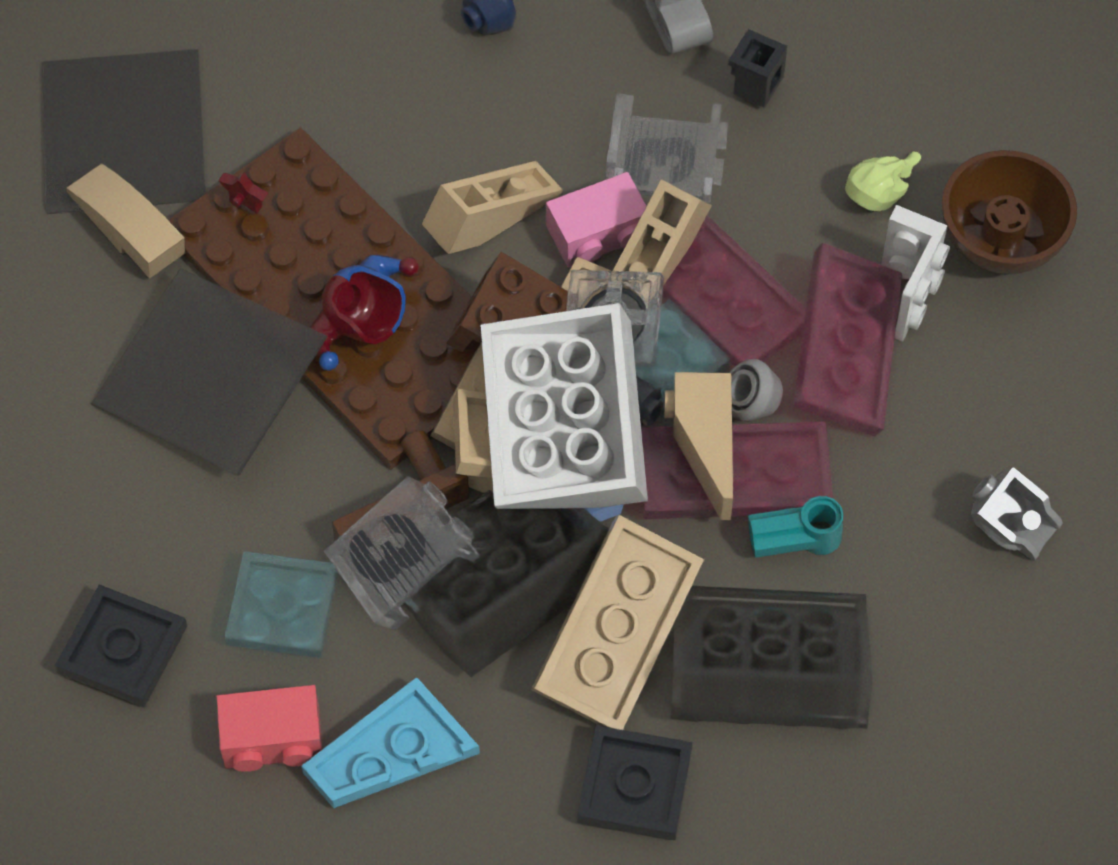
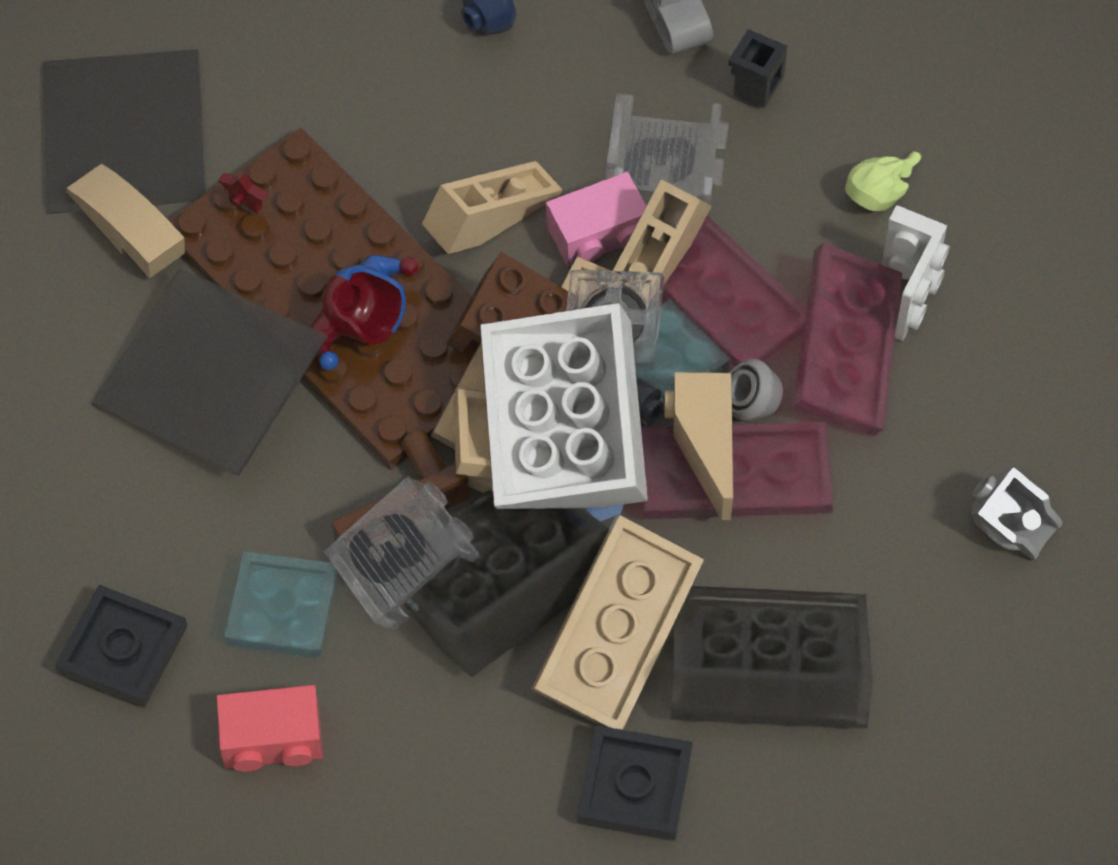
(390, 746): medium azure wing -> none
(793, 530): teal piece -> none
(1008, 211): reddish brown piece -> none

